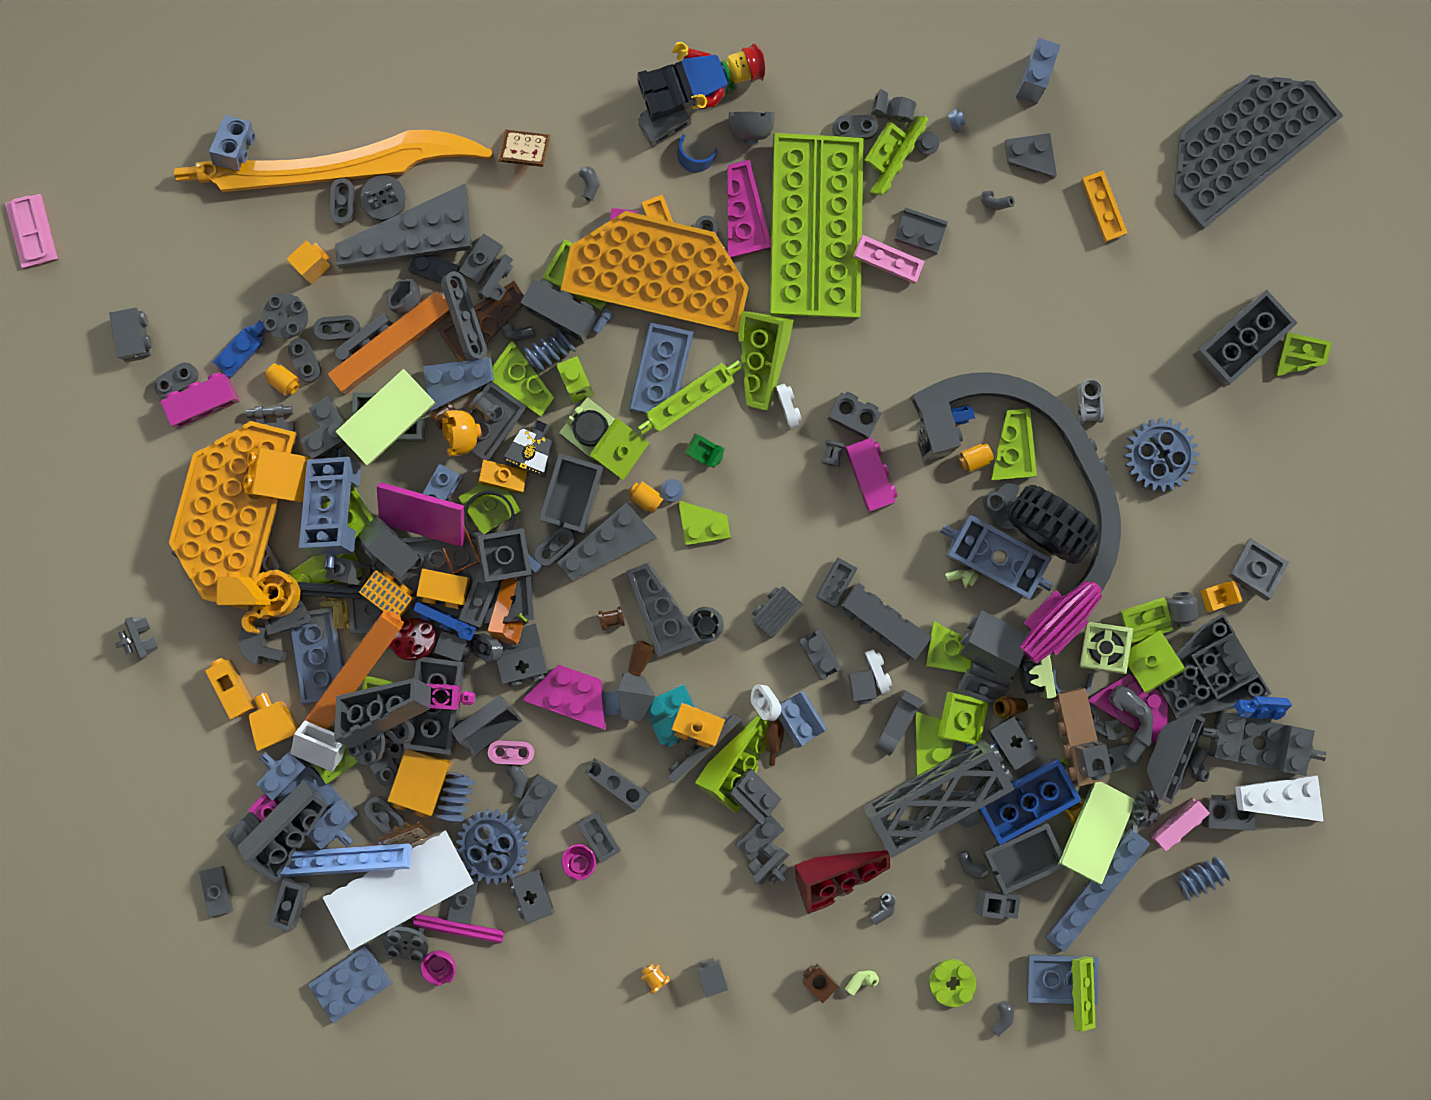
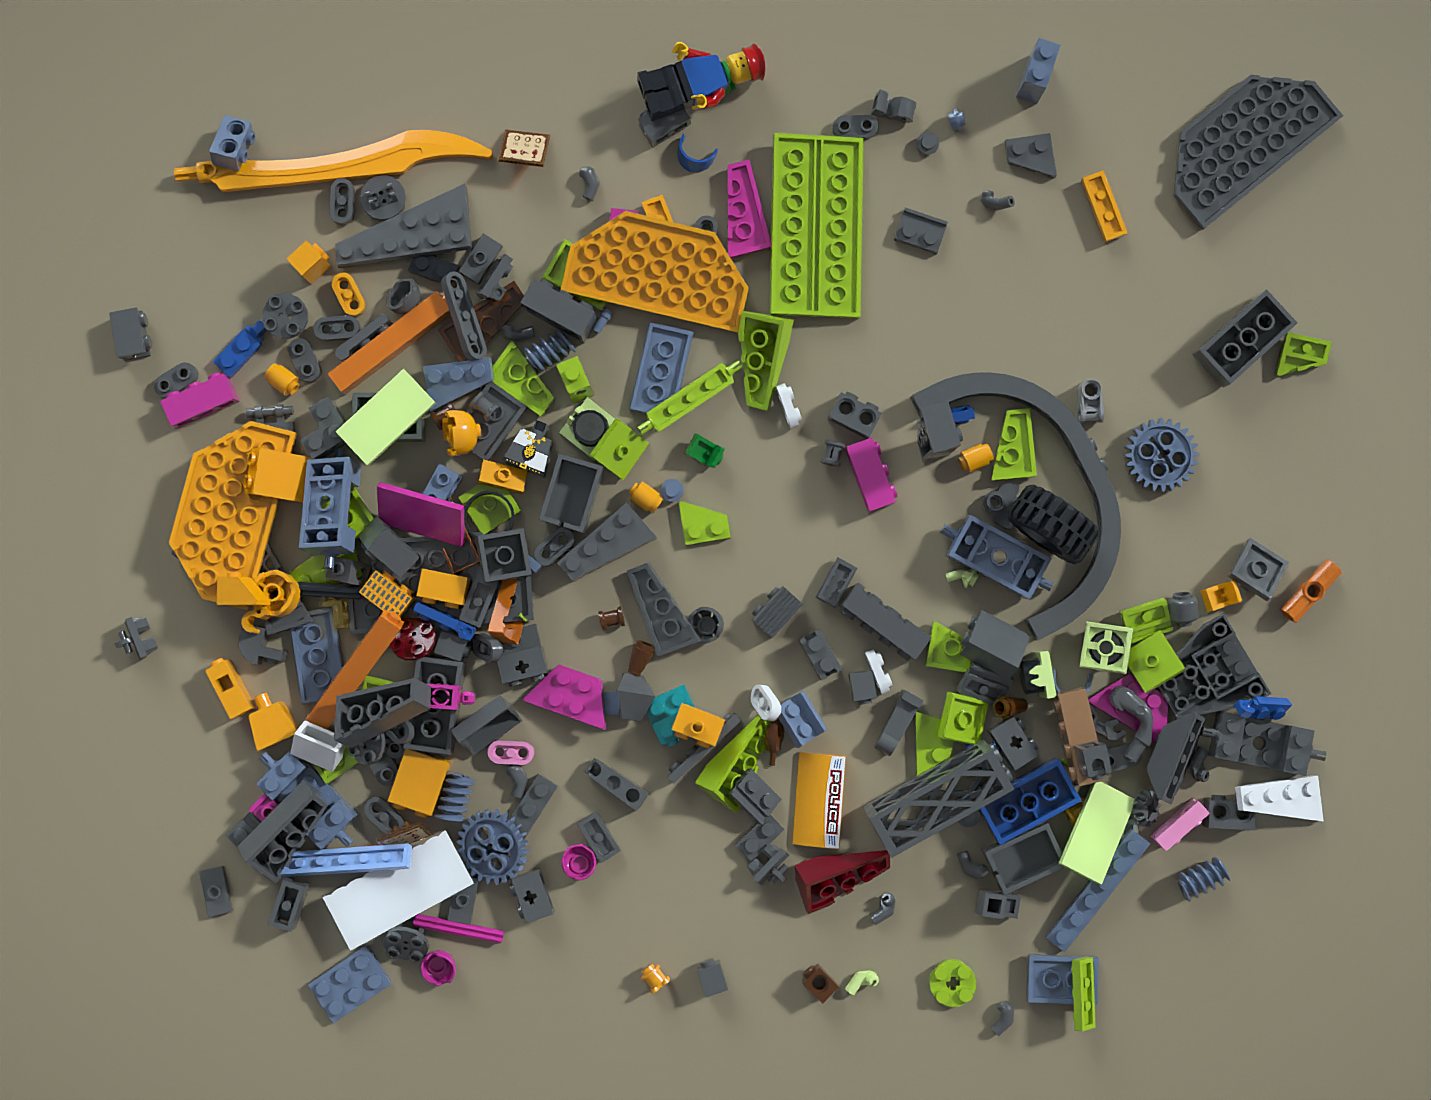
(31, 231): bright pink piece -> none
(348, 295): none -> light orange plate
(751, 125): dark grey cylinder -> none
(819, 800): none -> light orange slope
(888, 259): bright pink plate -> none
(891, 151): lime bracket -> none
(1059, 620): dark pink plate -> none
(1301, 601): none -> orange piece

